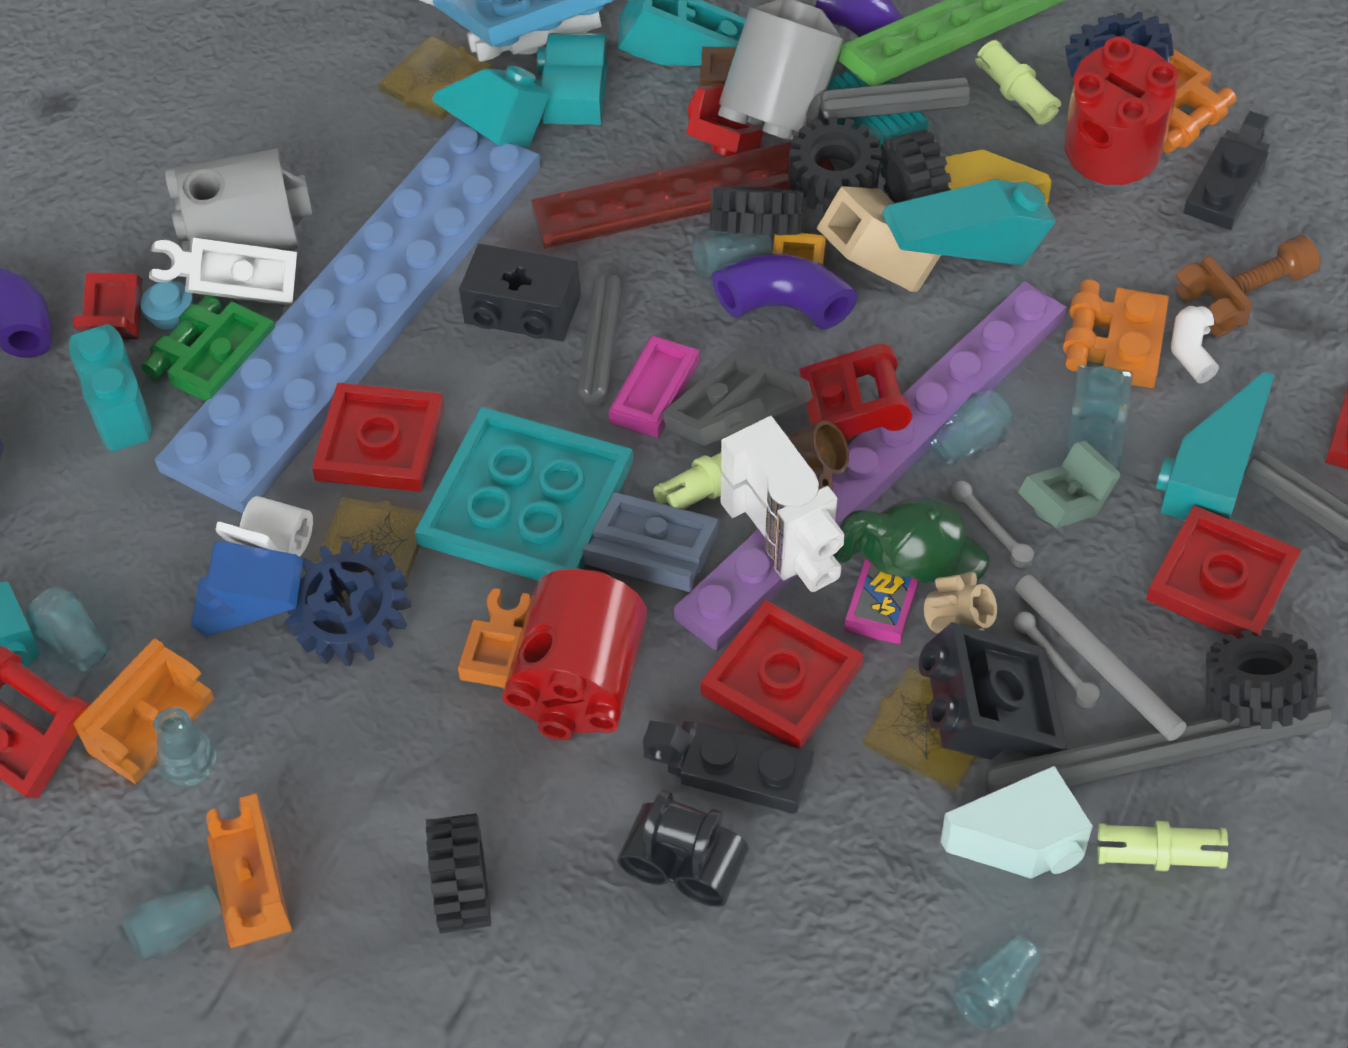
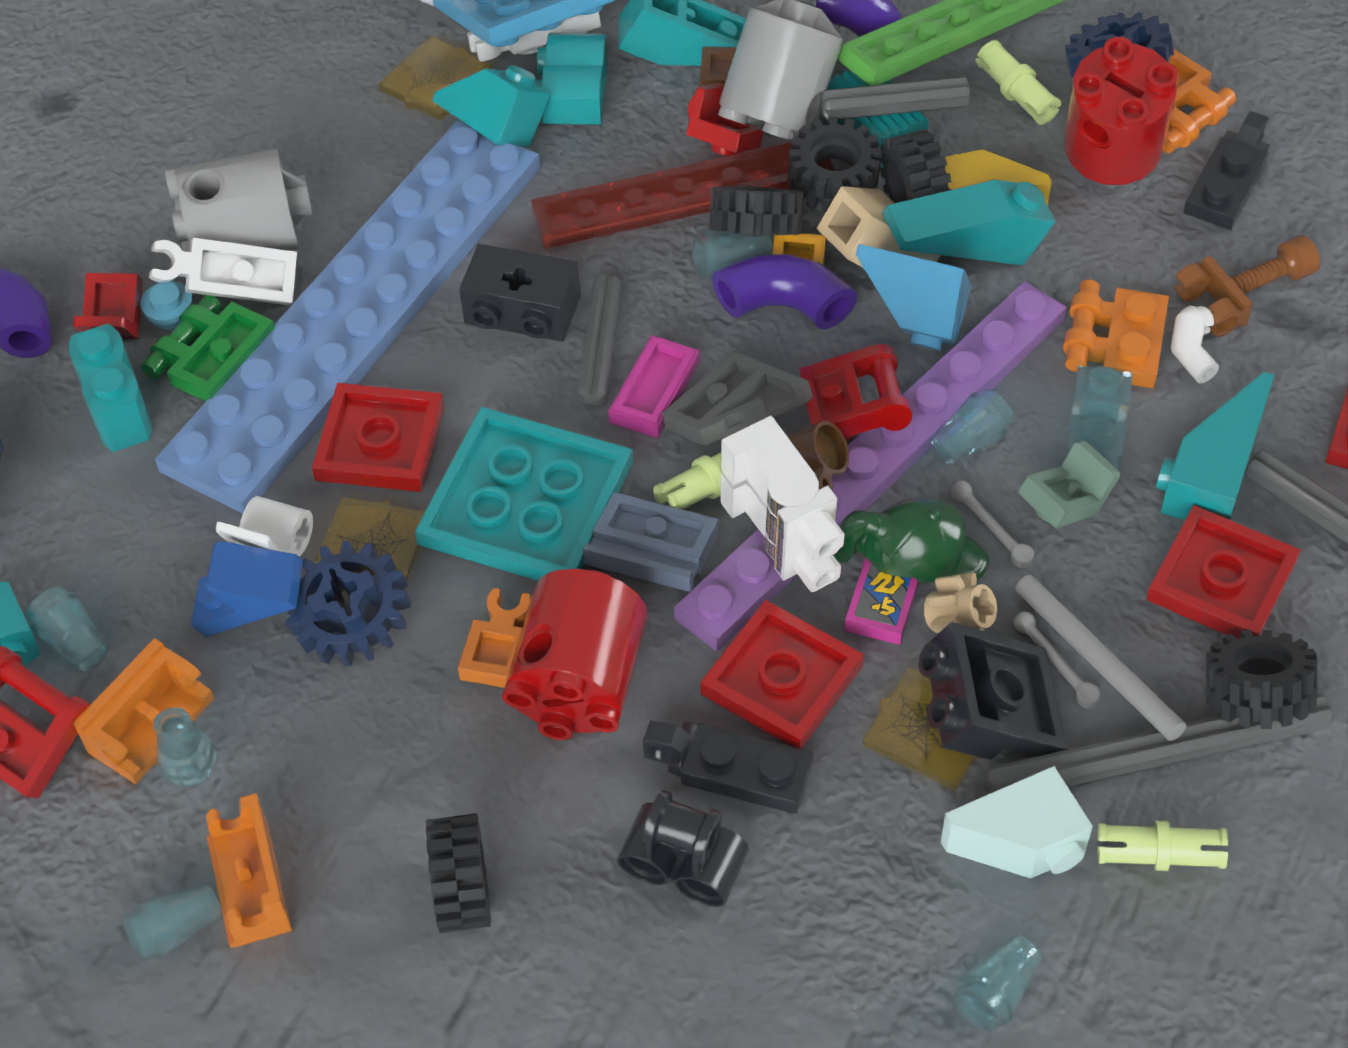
(921, 294): none -> dark azure slope

